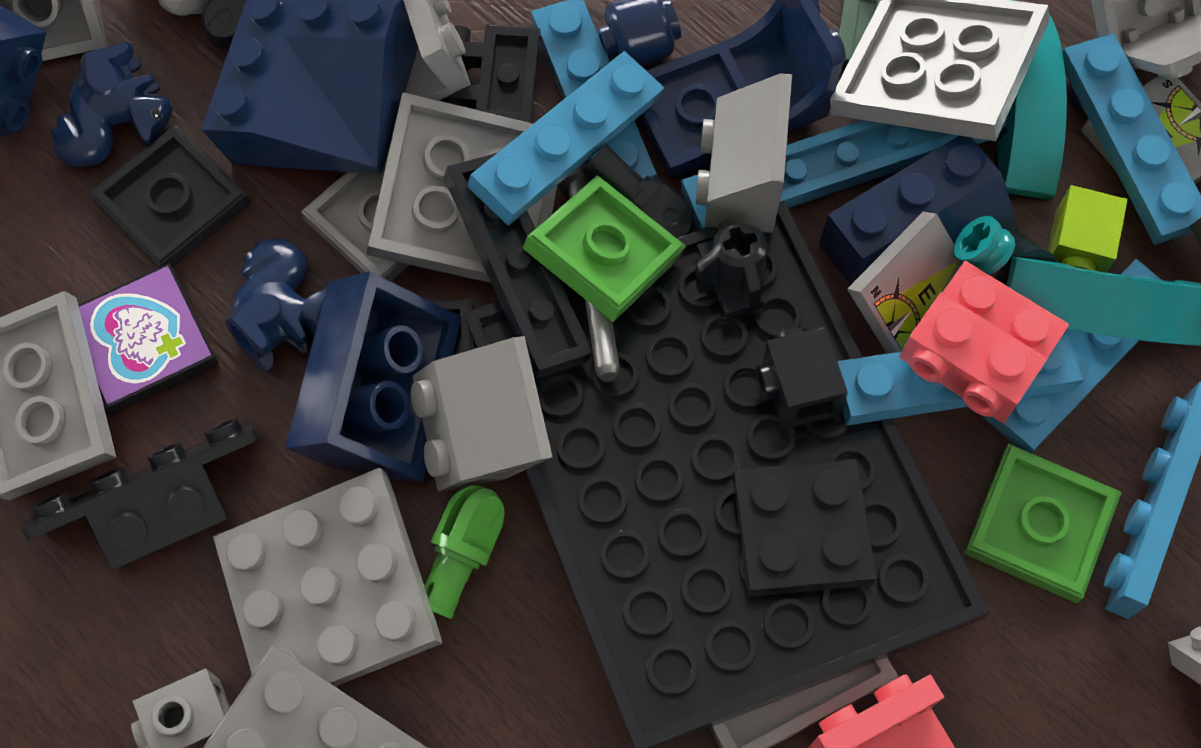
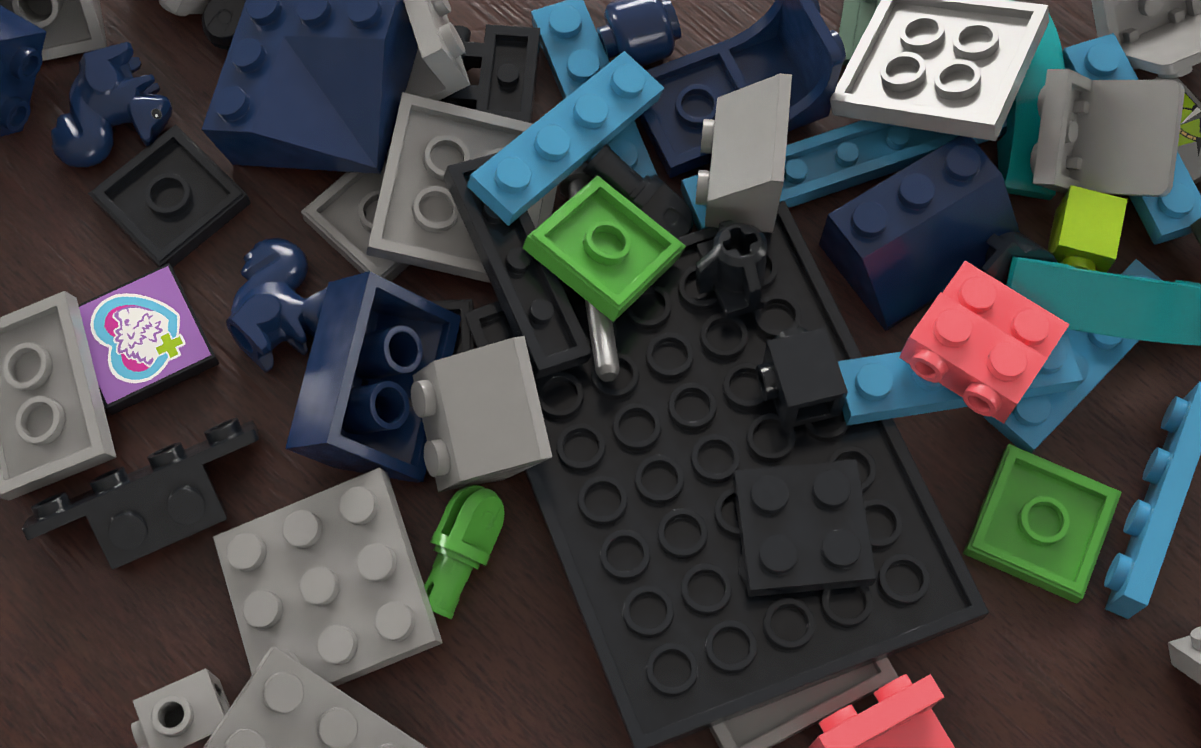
(906, 281): light grey tile -> none
(985, 244): teal bush -> none
(1107, 134): none -> light grey bracket

